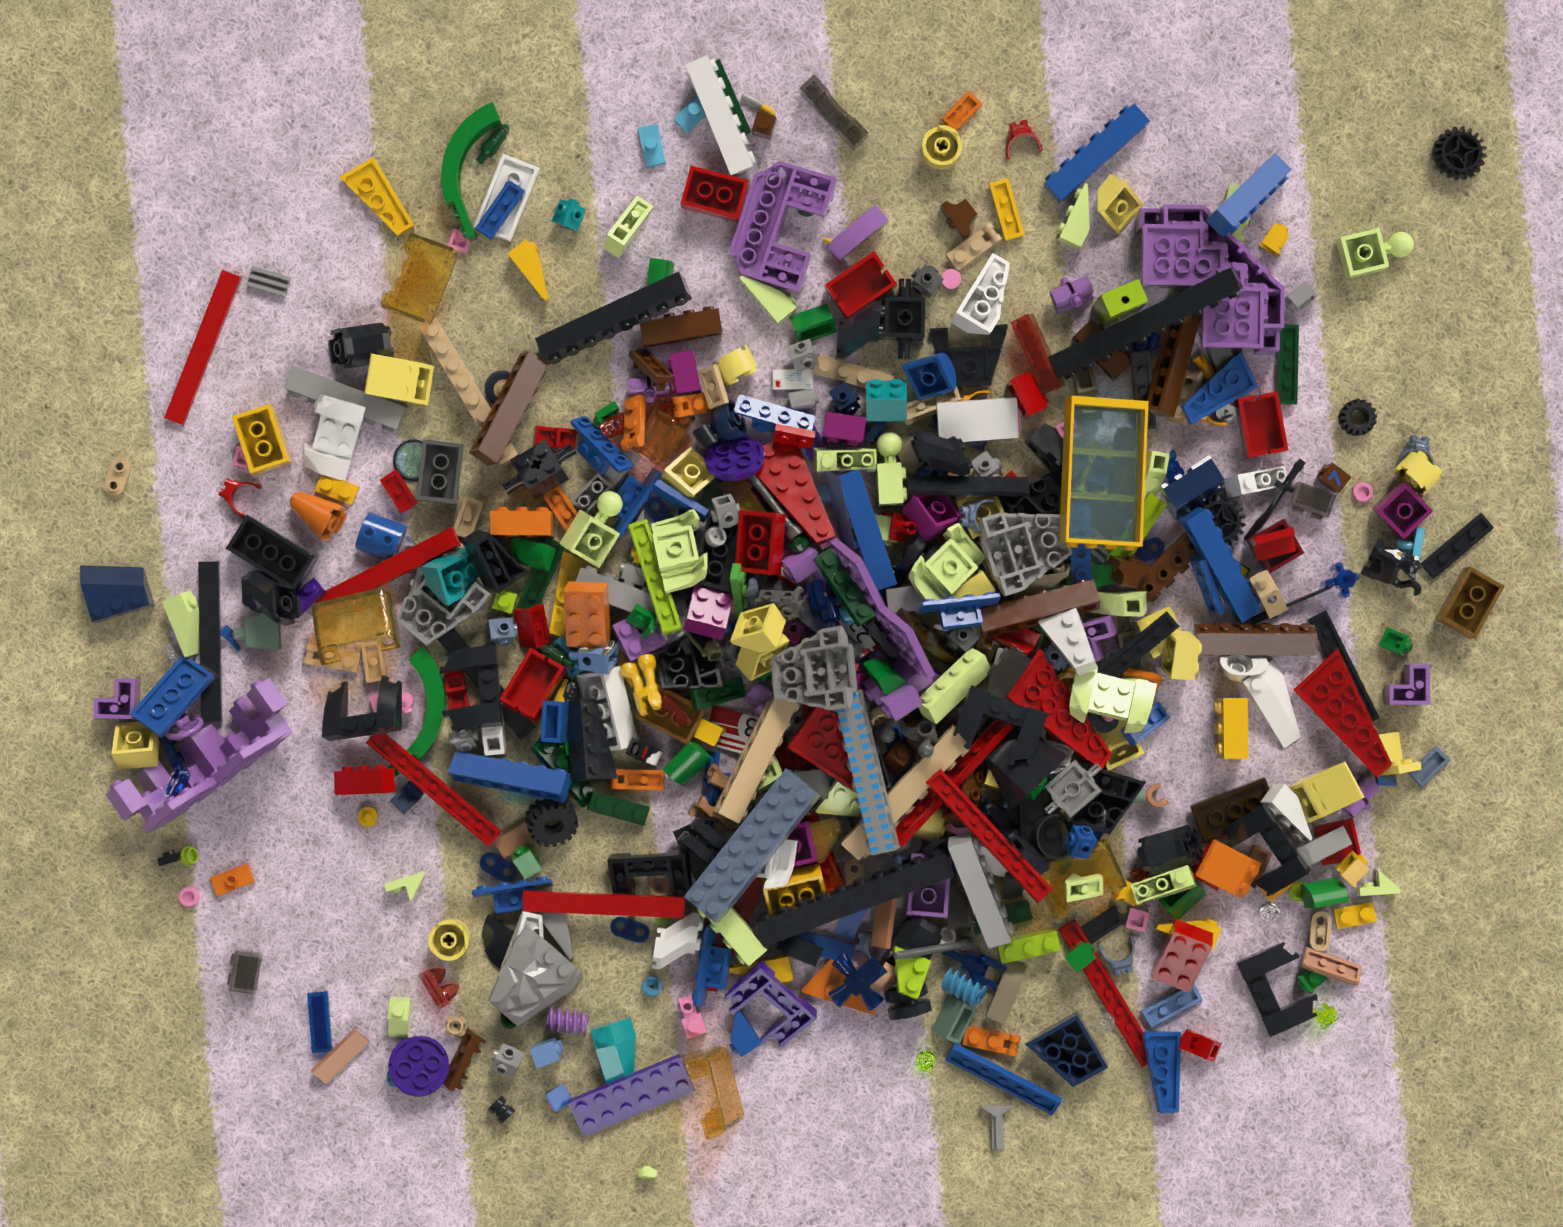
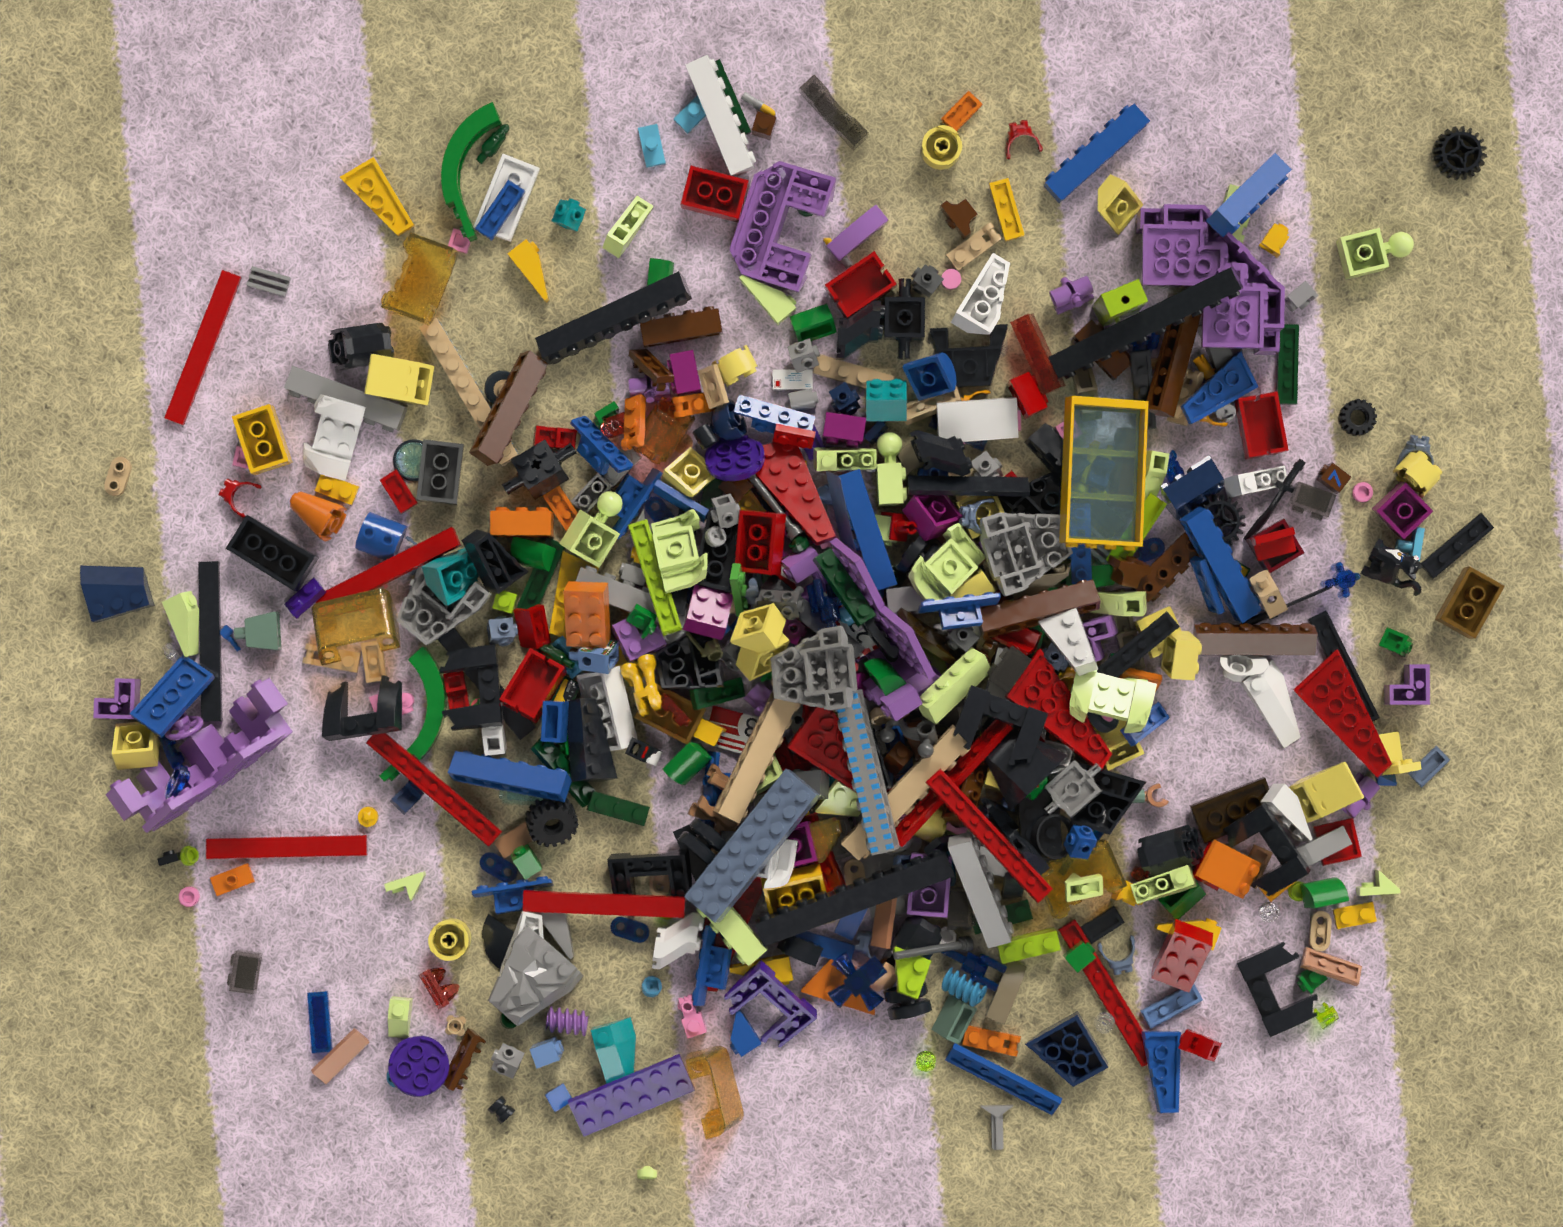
(270, 597): black brick -> none
(286, 846): none -> red tile
(364, 780): red brick -> none
(464, 739): light grey brick -> none
(468, 517): tan plate -> none
(639, 779): orange plate -> none
(1077, 225): yellowish green slope -> none
(1137, 919): bright pink tile -> none
(1231, 728): yellow brick -> none
(1353, 868): yellow window -> none

